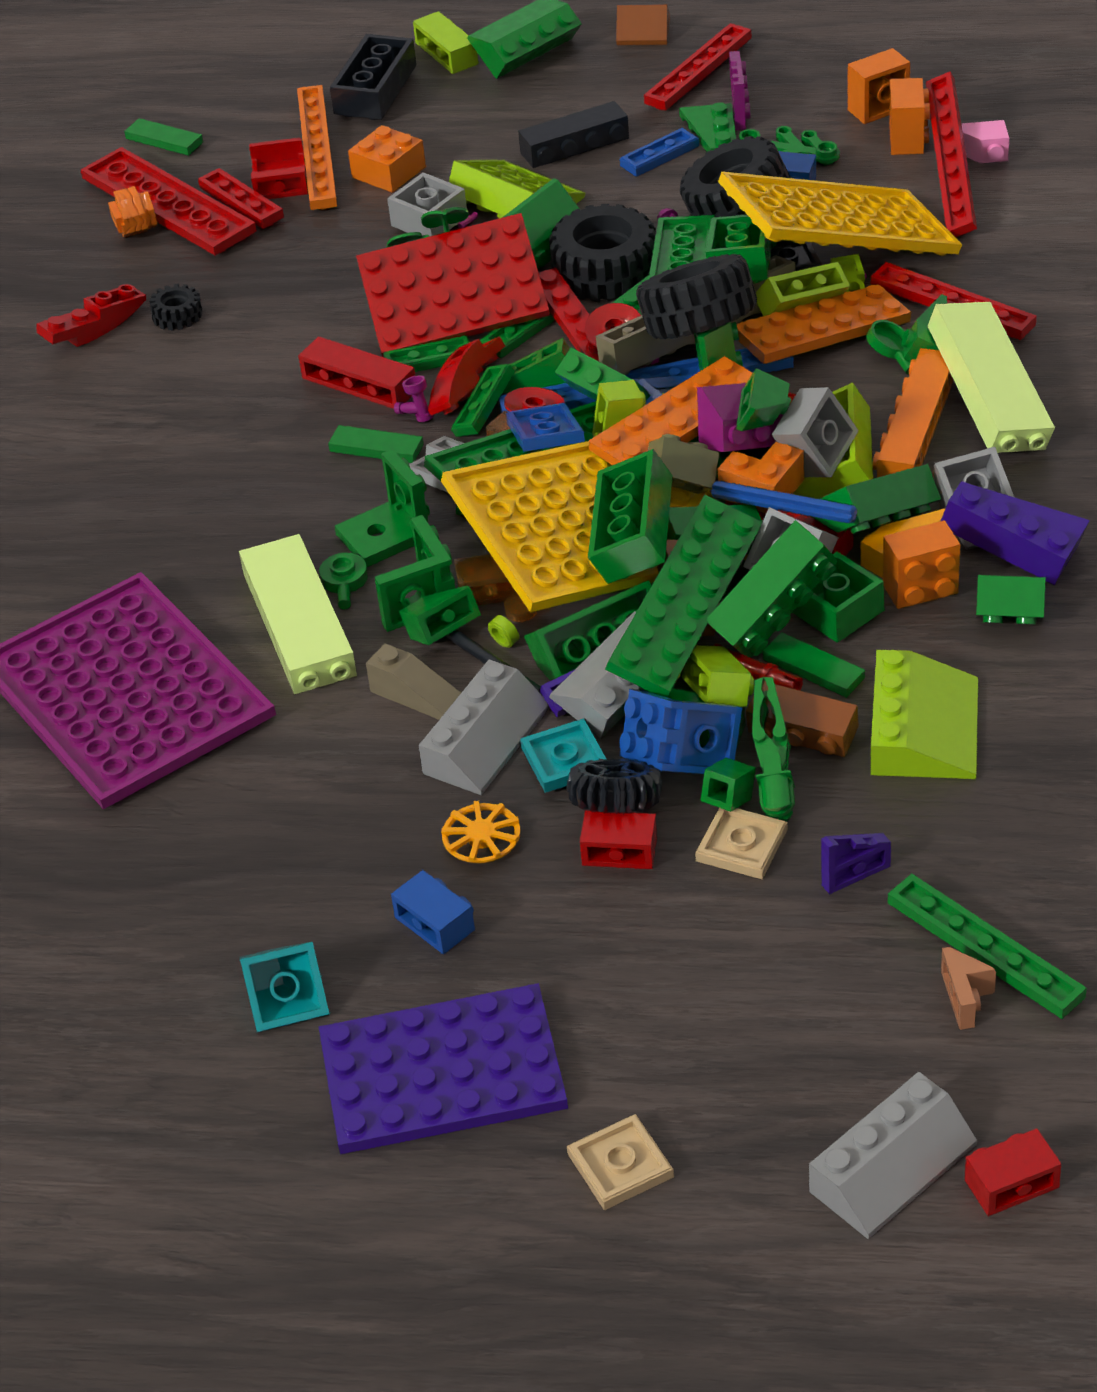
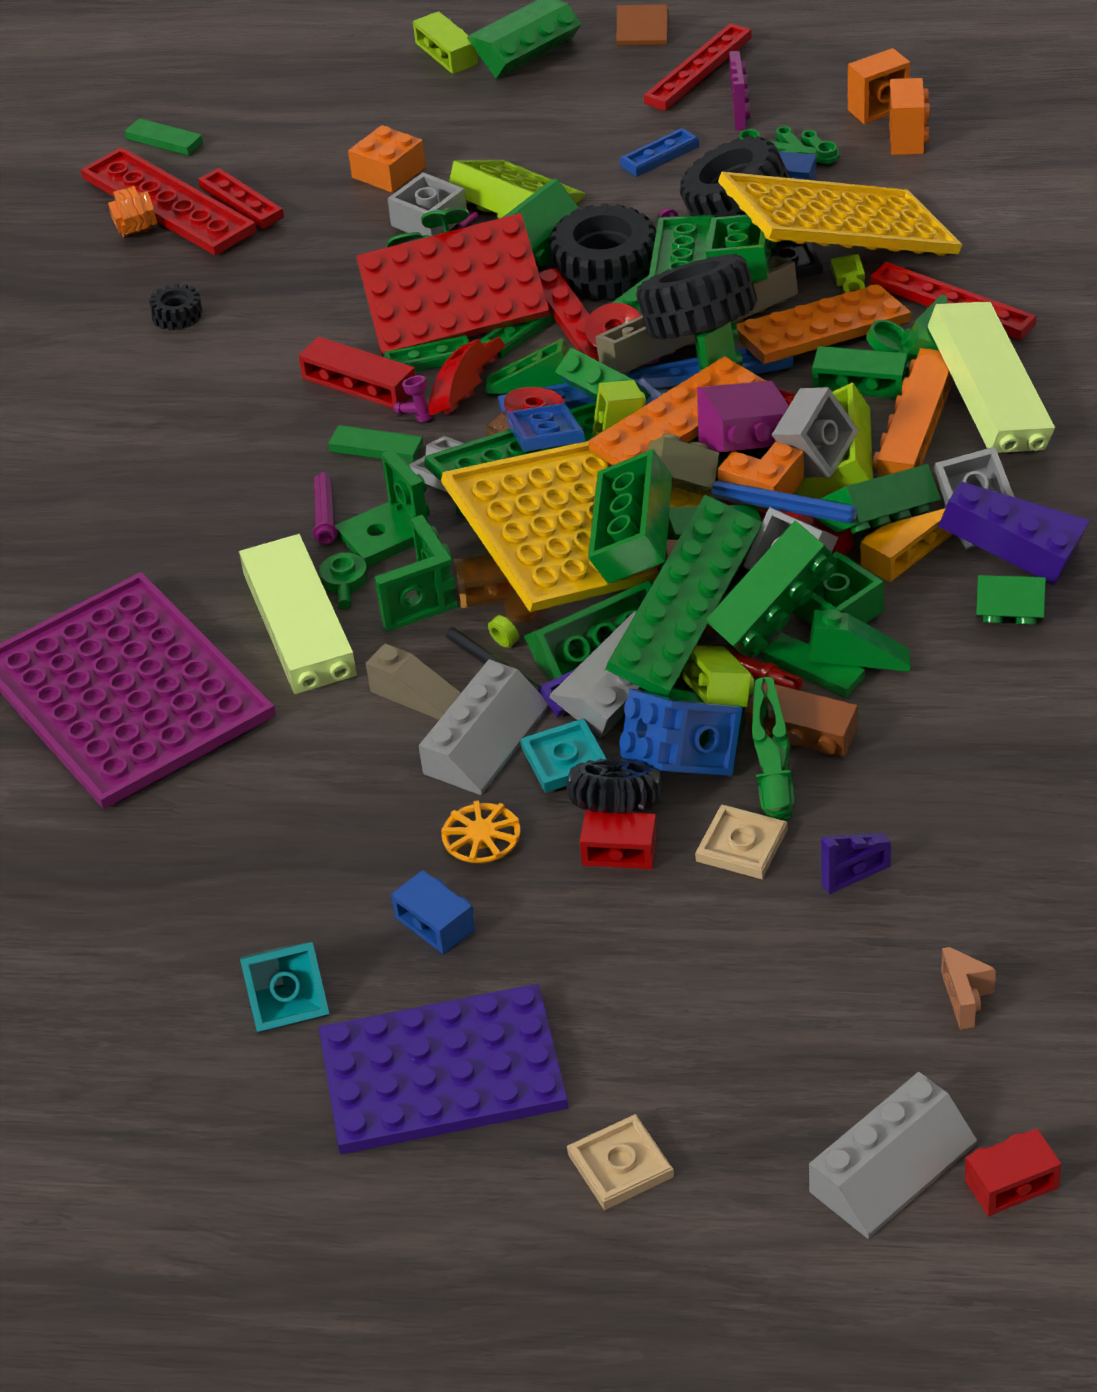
(99, 316): red slope -> none
(279, 168): red panel -> none
(316, 148): orange plate -> none
(324, 529): none -> magenta axle
(373, 76): black brick -> none
(439, 614): green slope -> none
(482, 400): green tile -> none
(573, 134): black brick -> none
(711, 123): green wing -> none
(728, 784): green brick -> none
(762, 401): green slope -> none
(801, 288): lime brick -> none
(848, 641): none -> green slope
(872, 372): none -> green brick
(921, 564): orange brick -> none
(923, 718): lime slope -> none
(951, 155): red plate -> none
(986, 141): bright pink slope -> none
(987, 944): green plate -> none

